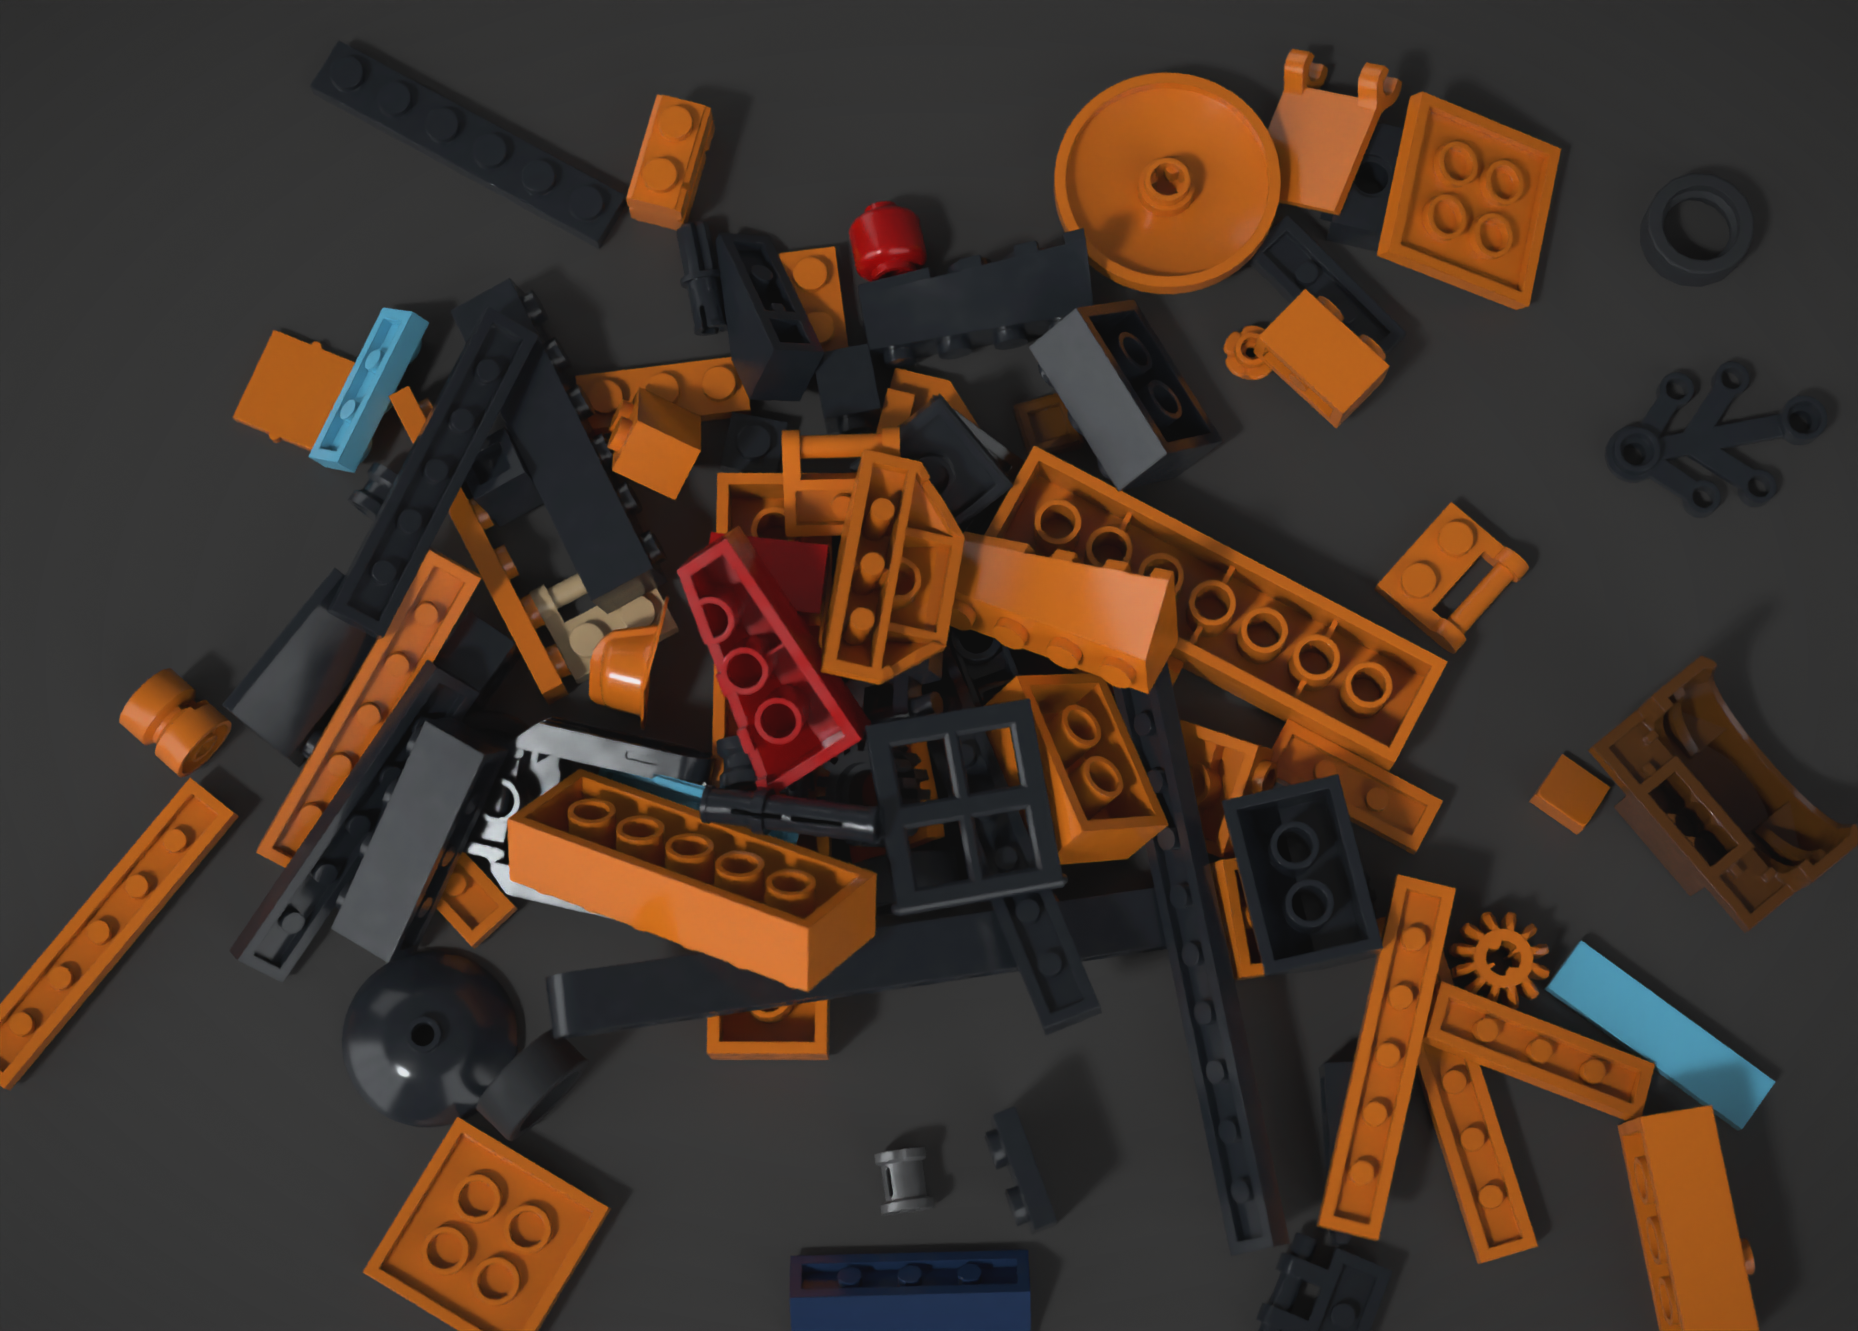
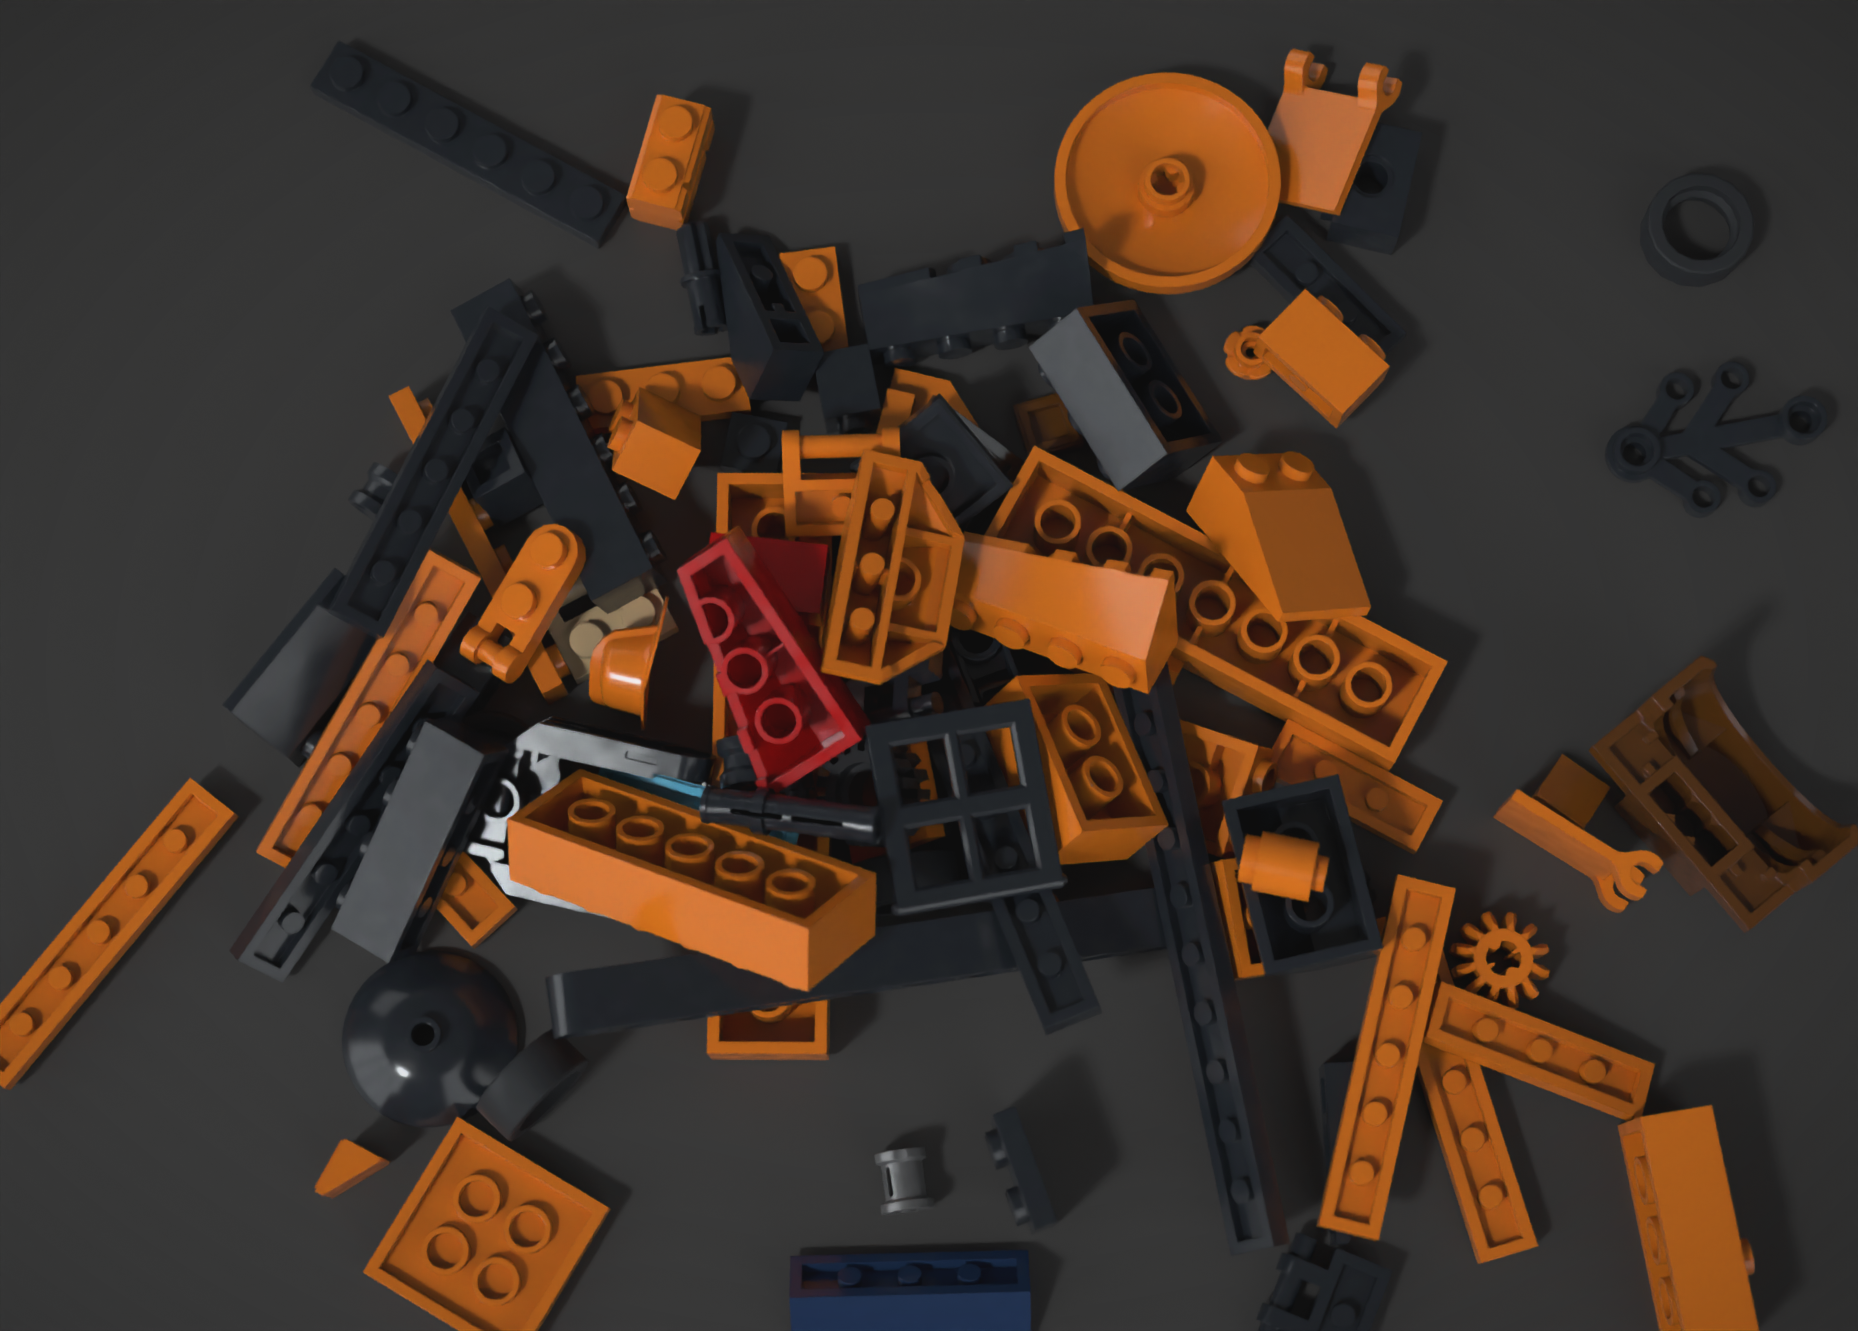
(167, 715): orange wheel -> none
(292, 390): orange piece -> none
(348, 1167): none -> orange slope
(364, 397): medium azure plate -> none
(526, 601): none -> orange plate
(887, 241): red head -> none
(1281, 534): none -> orange slope
(1283, 865): none -> orange brick
(1437, 564): orange plate -> none
(1469, 201): orange plate -> none
(1580, 850): none -> orange flag
(1659, 1035): medium azure tile -> none

